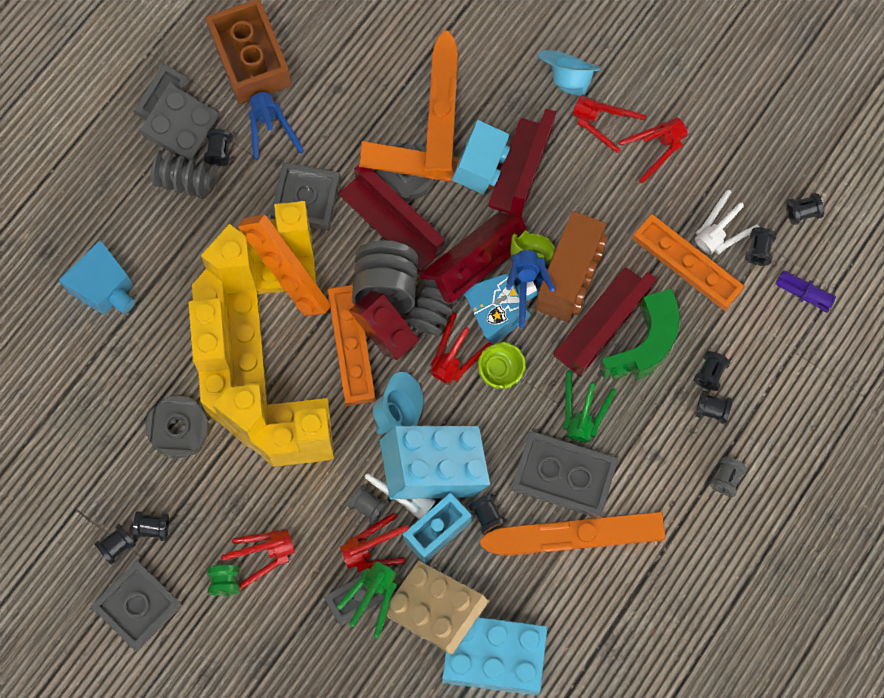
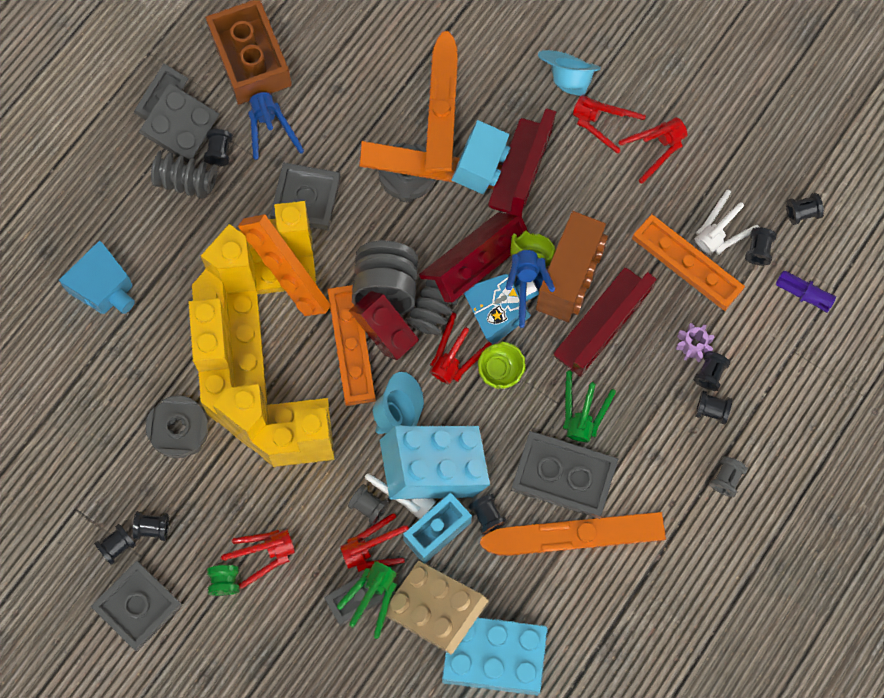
(392, 215): dark red panel -> none
(662, 324): green arch -> none
(698, 334): none -> lavender gear

